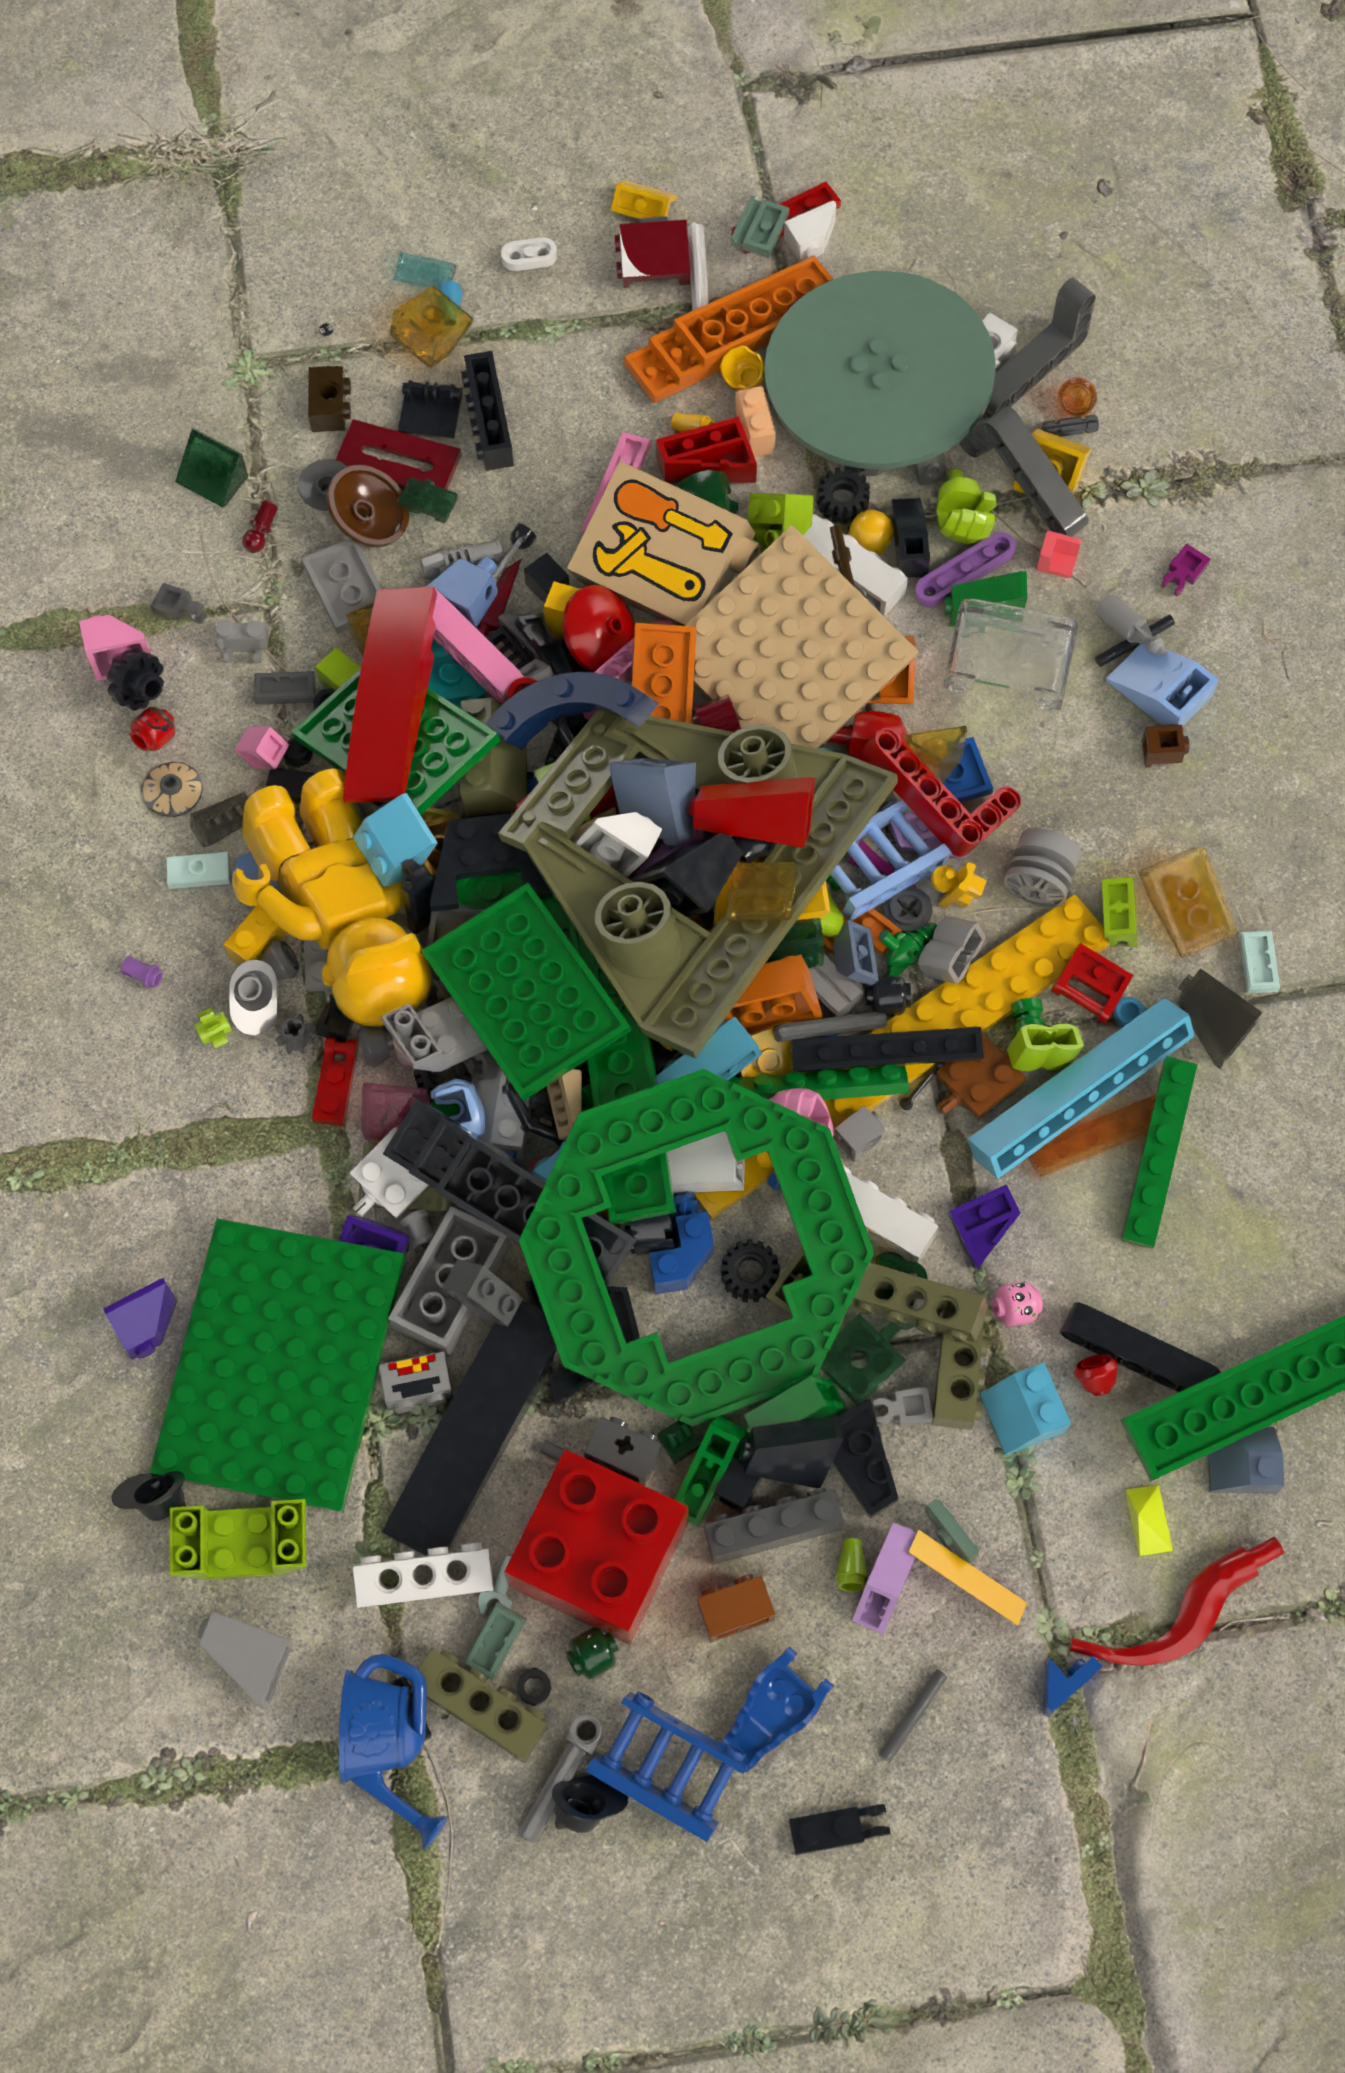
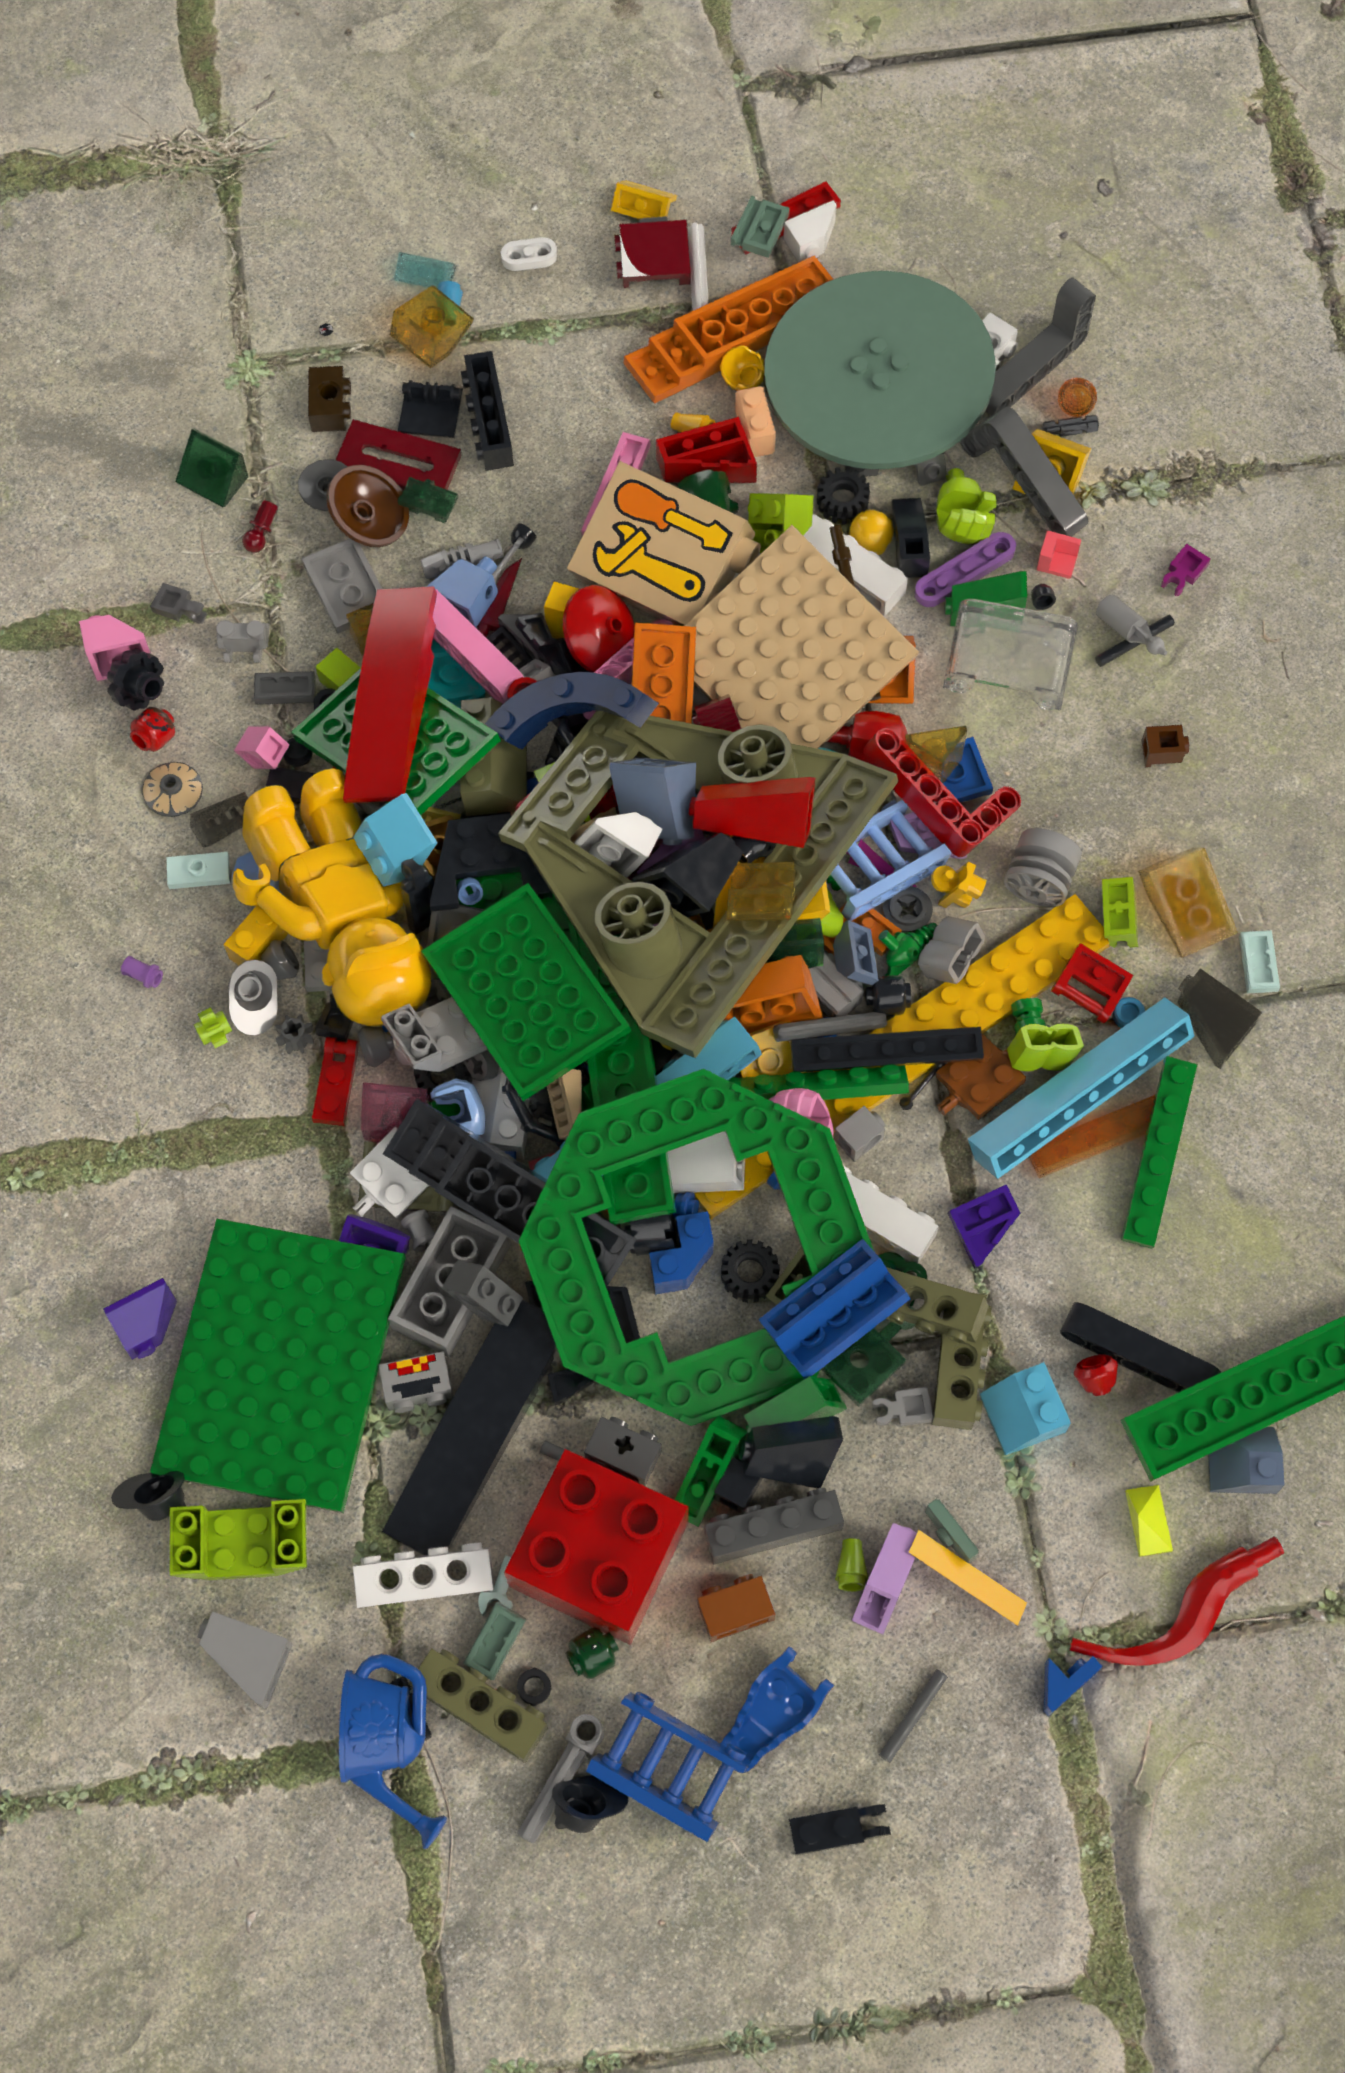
(463, 895): none -> medium blue hinge
(542, 574): black brick -> none
(678, 1441): dark green tile -> none
(834, 1309): none -> blue slope
(864, 1461): black wing -> none
(1017, 1303): bright pink head -> none
(1043, 596): none -> black hinge
(1164, 685): light blue slope -> none

